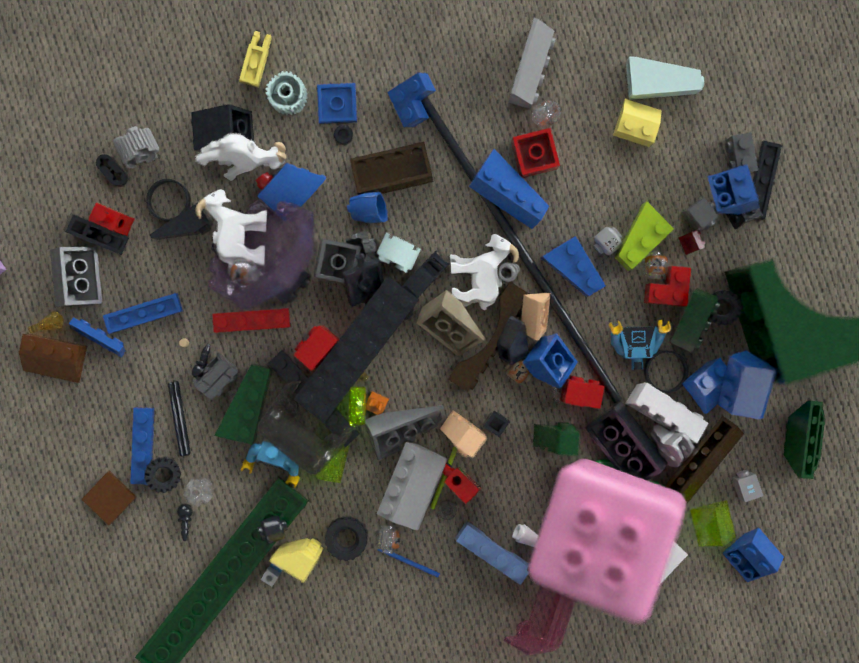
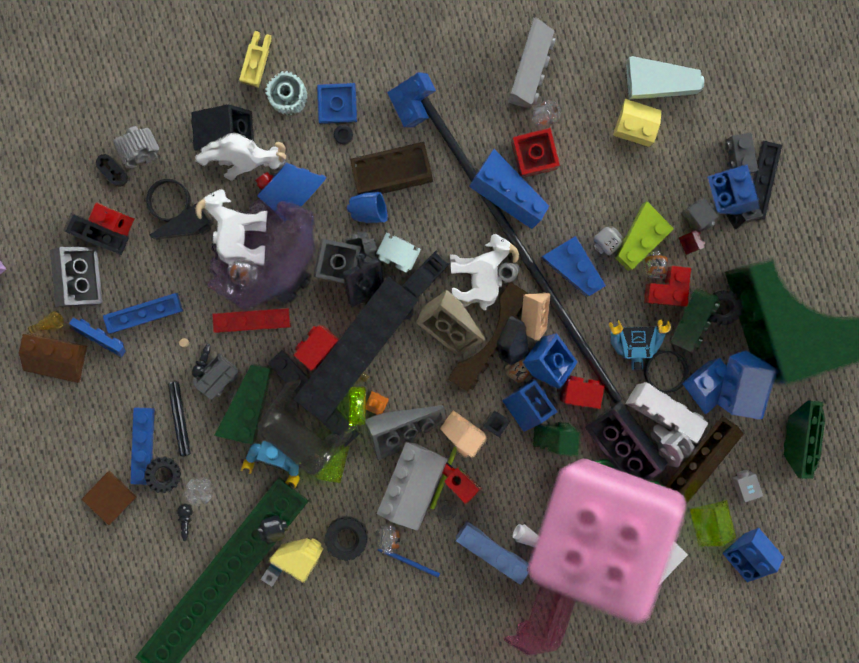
(529, 405): none -> blue slope

